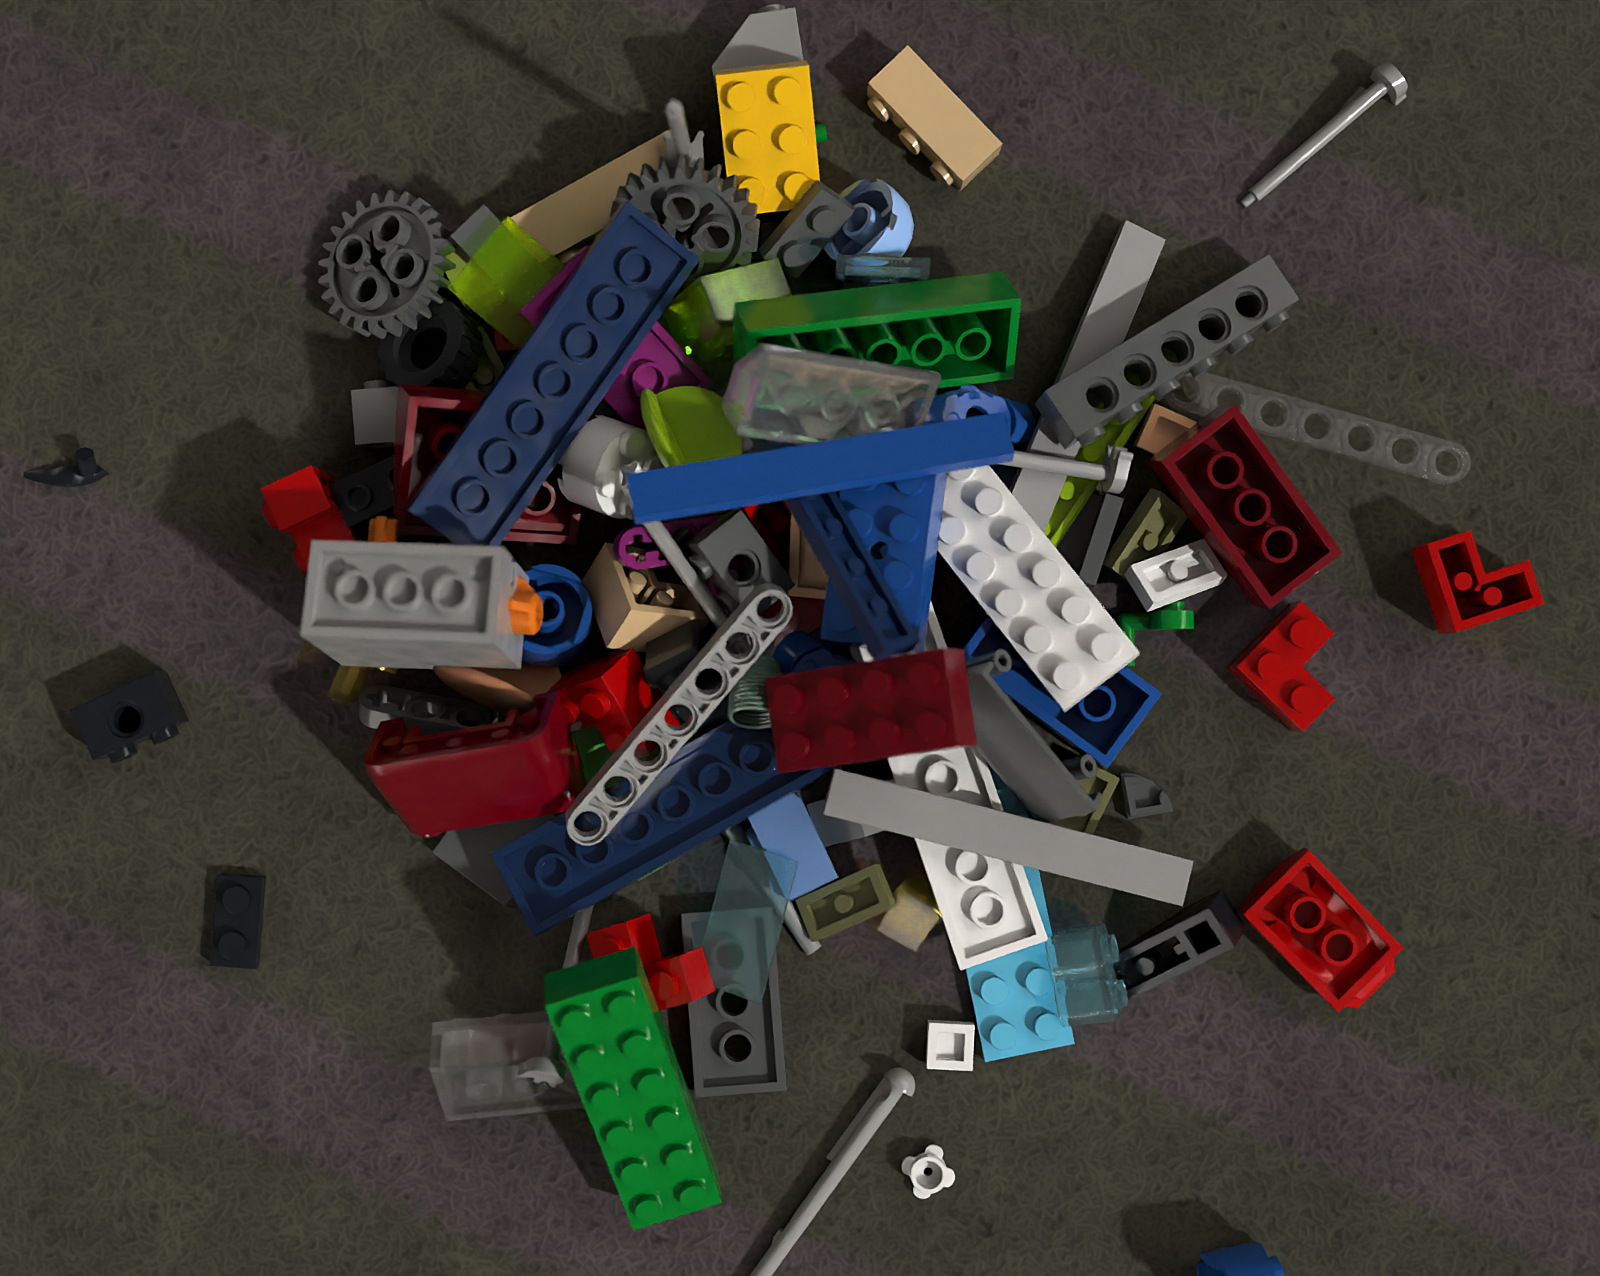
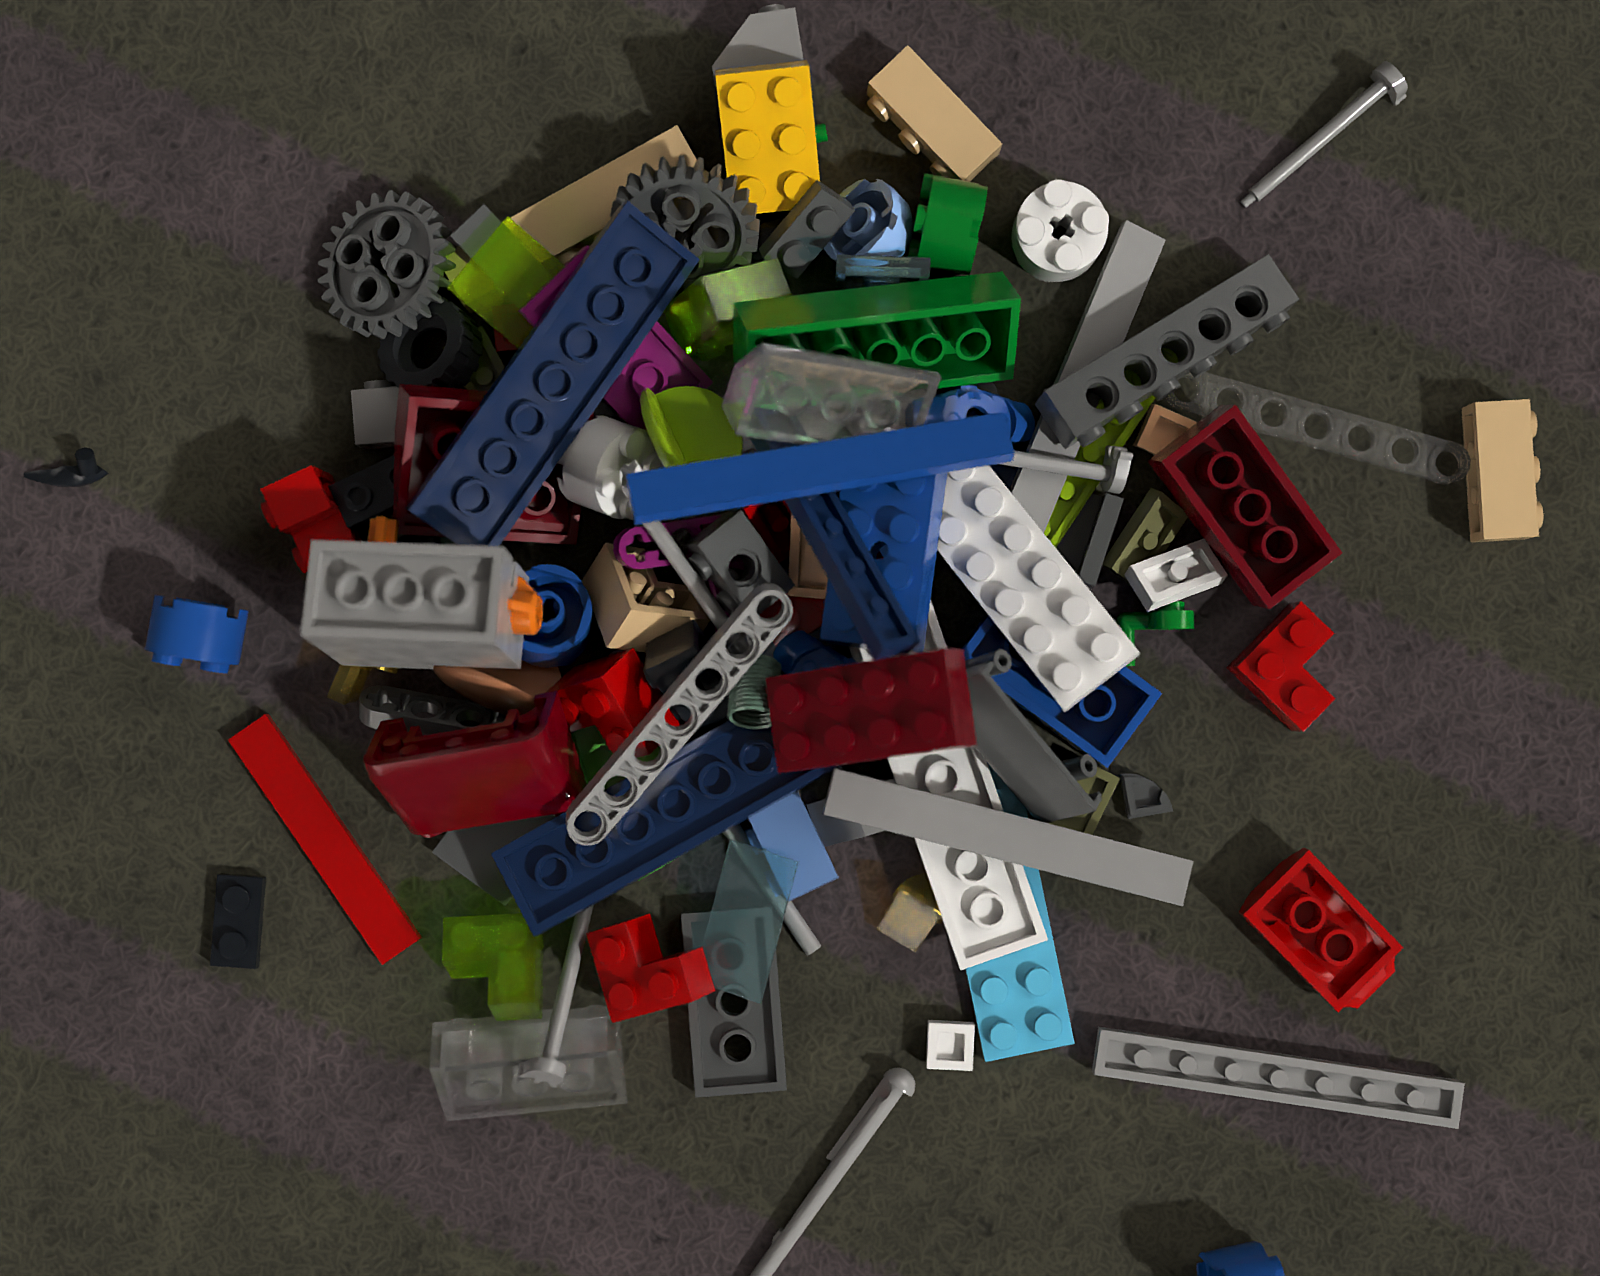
(103, 718): black brick -> none
(195, 632): none -> blue brick
(324, 838): none -> red tile
(505, 953): none -> clear neon green brick
(632, 1087): green brick -> none
(679, 142): light grey piece -> none
(846, 902): olive plate -> none
(940, 1176): white plate -> none
(948, 223): none -> green brick
(1041, 213): none -> white brick
(1085, 975): clear light blue brick -> none
(1179, 944): black slope -> none
(1278, 1077): none -> light grey plate
(1464, 593): red brick -> none
(1502, 470): none -> tan brick

